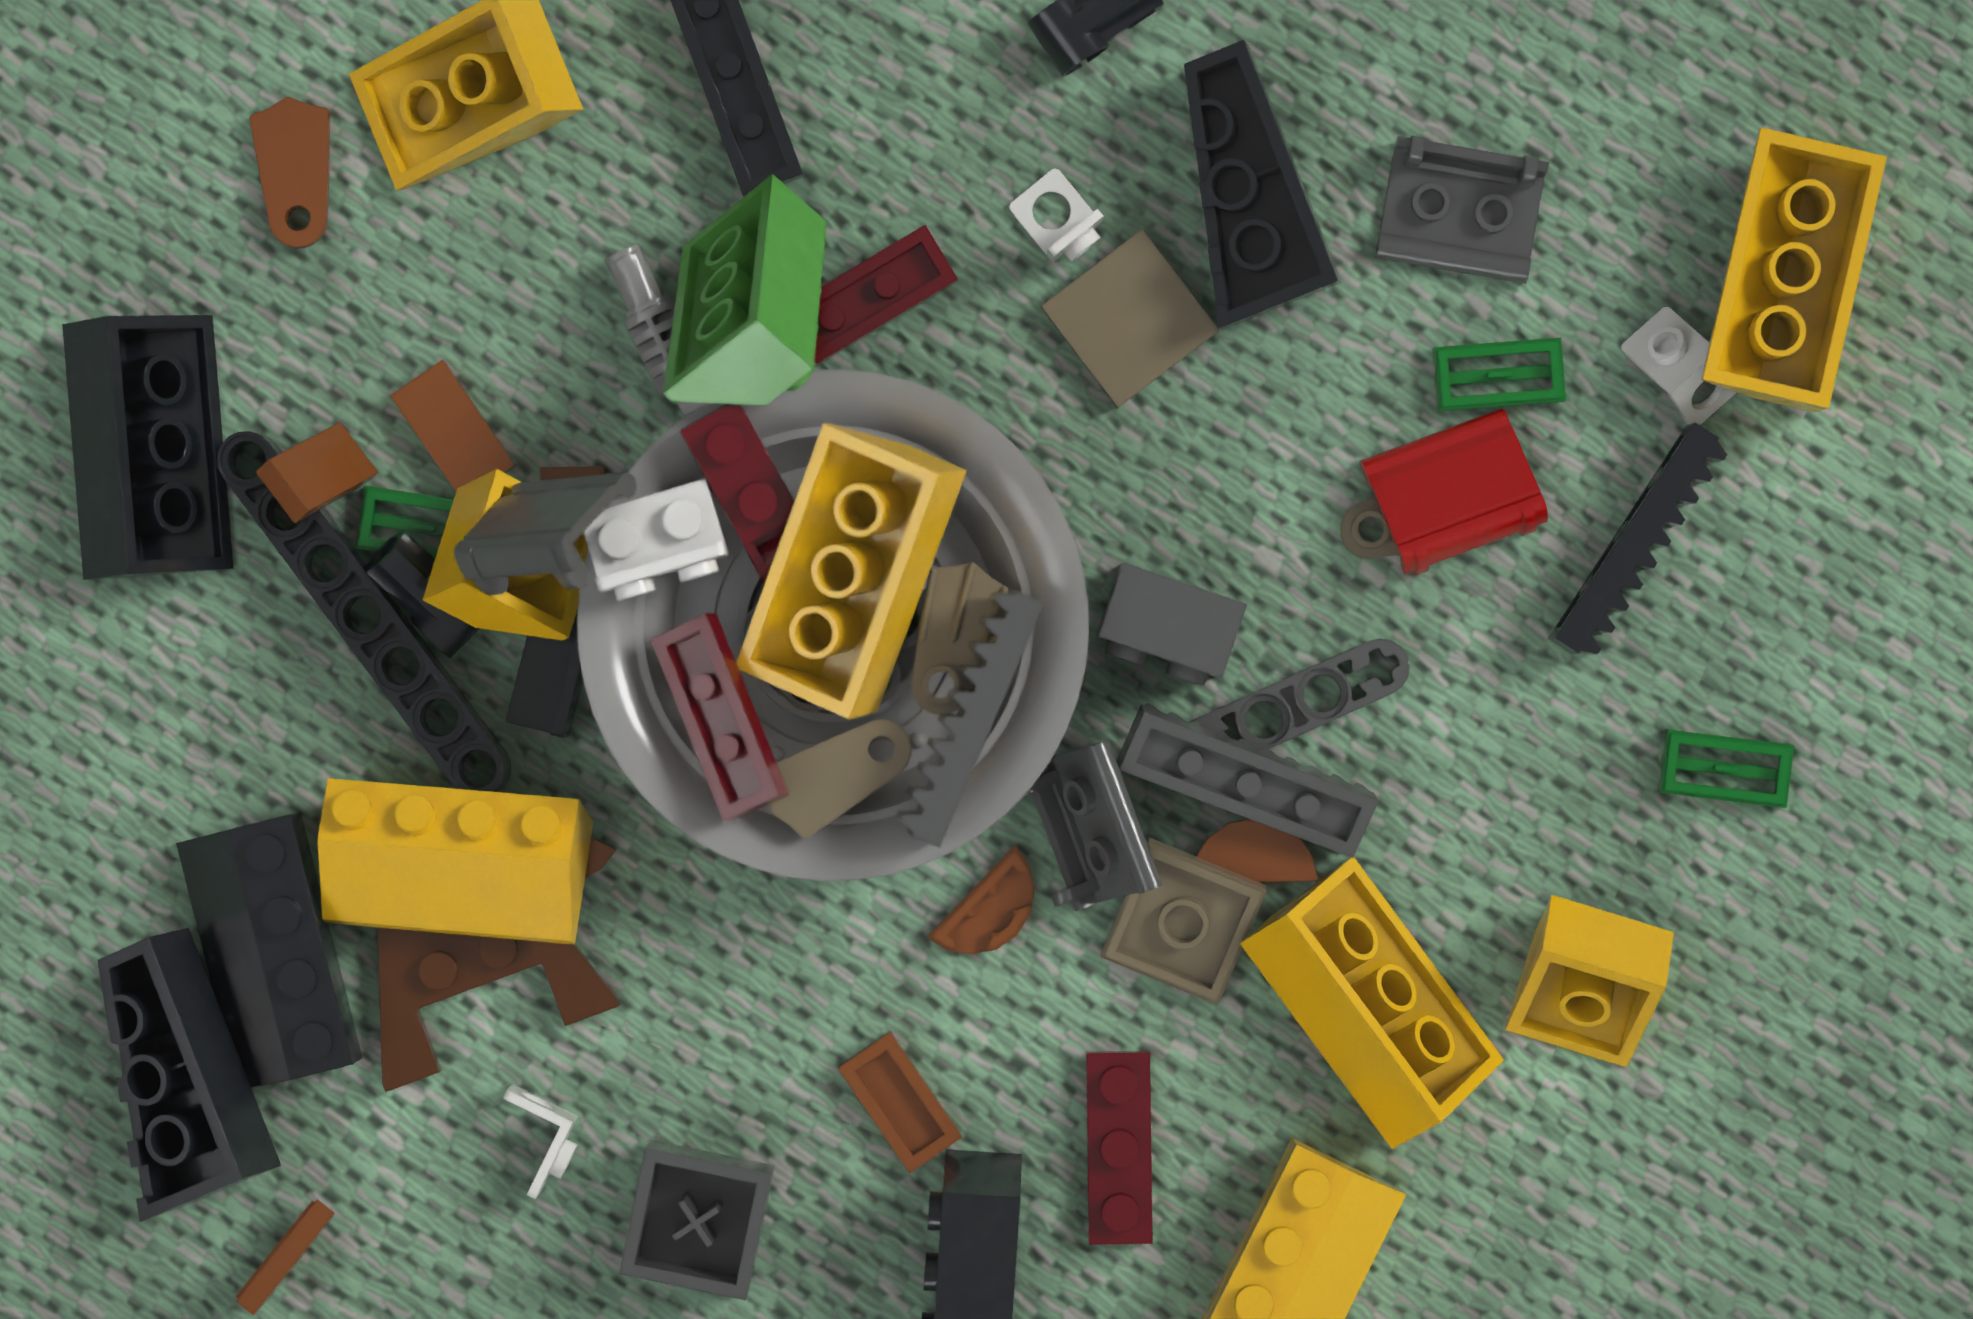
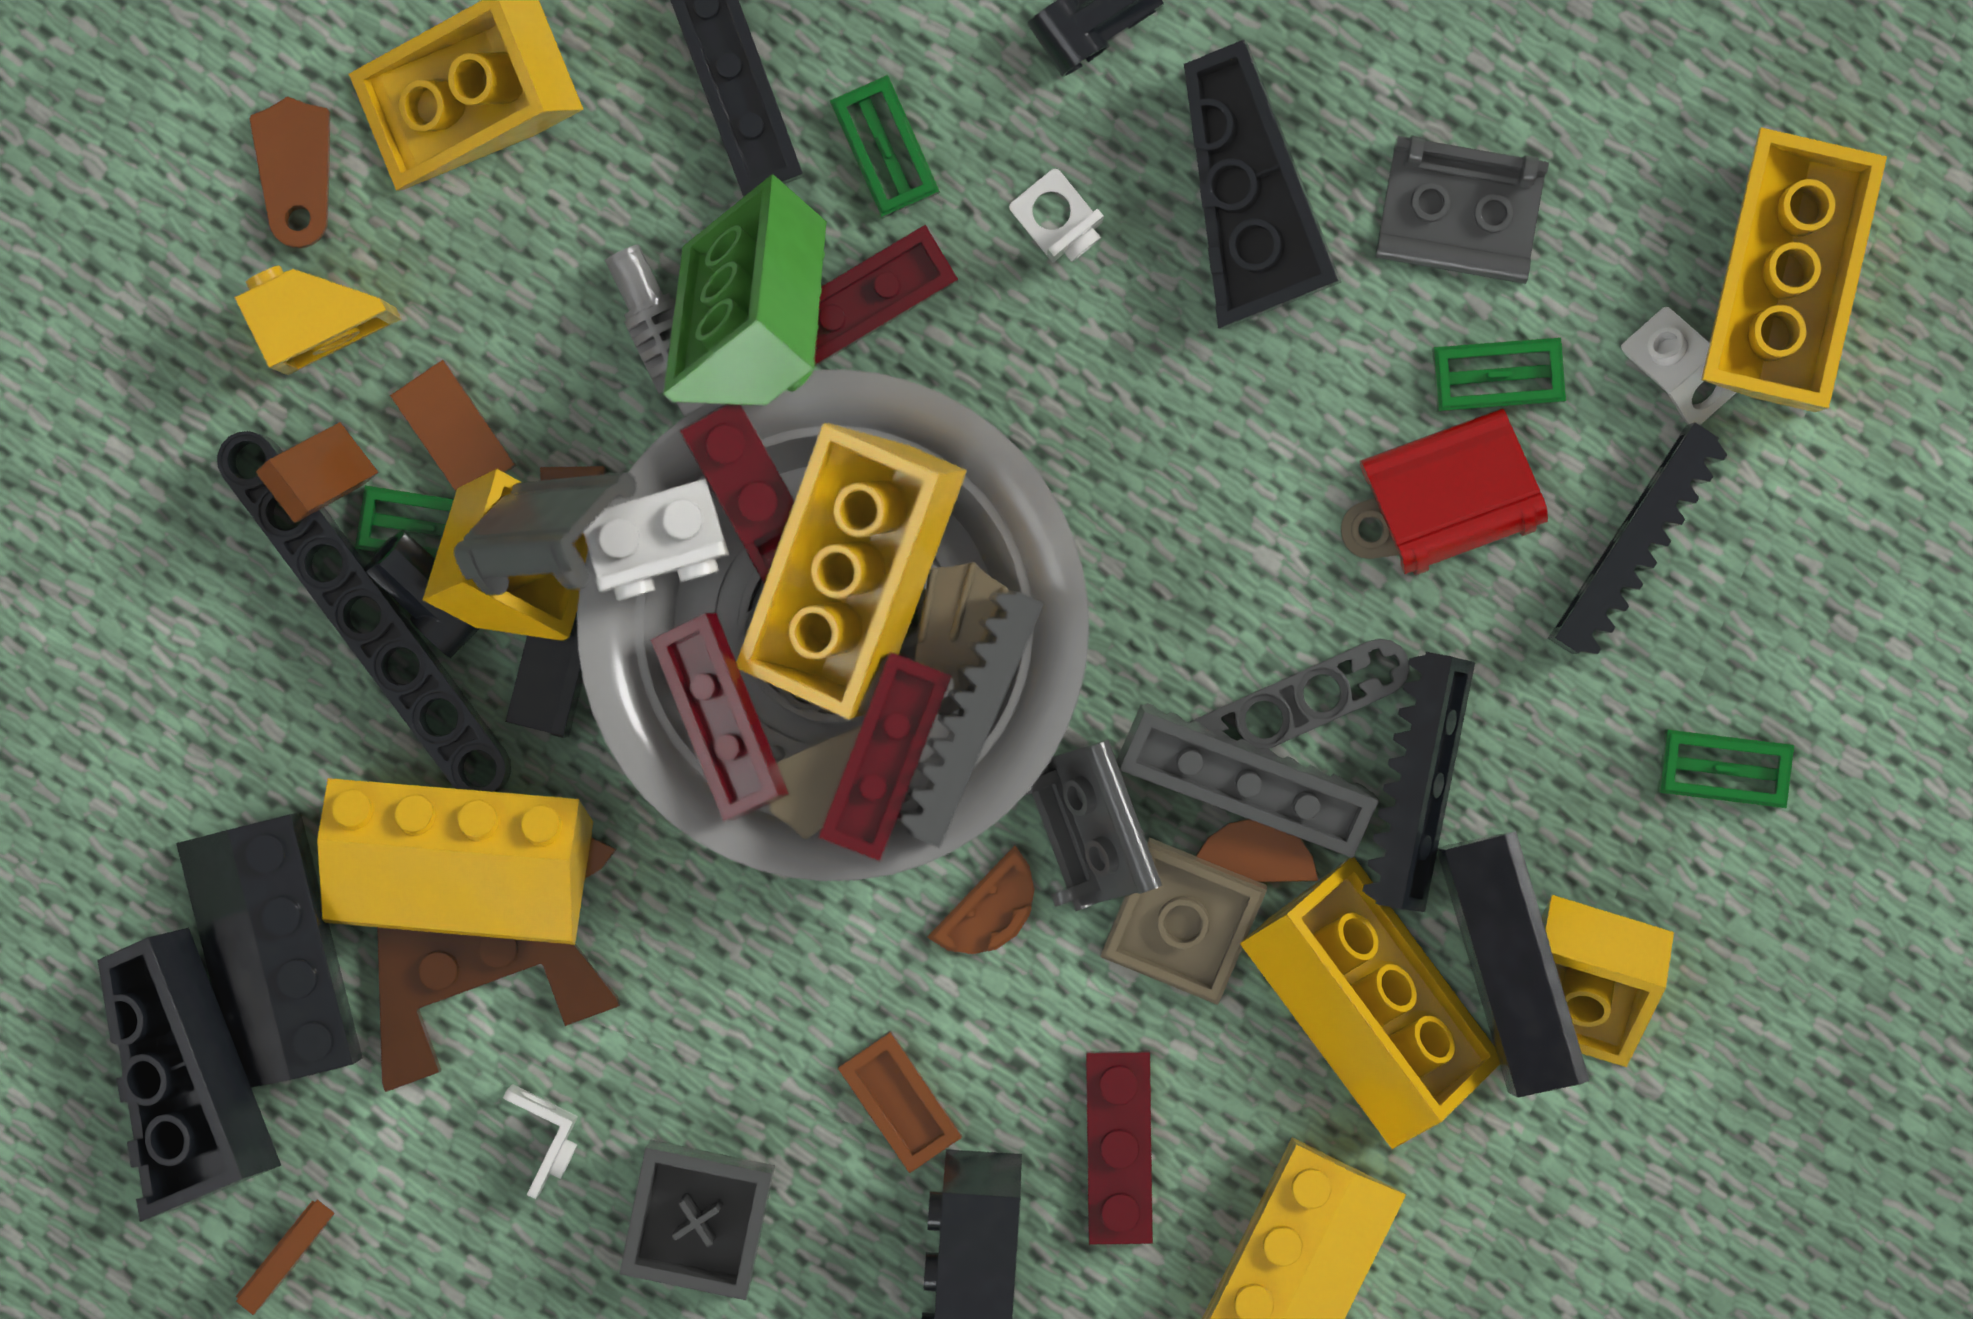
(147, 445): black slope -> none
(307, 317): none -> yellow slope
(885, 756): none -> dark red plate
(907, 196): none -> green tile
(1129, 318): dark tan tile -> none
(1171, 623): dark grey brick -> none
(1423, 783): none -> black gear
(1513, 964): none -> black slope

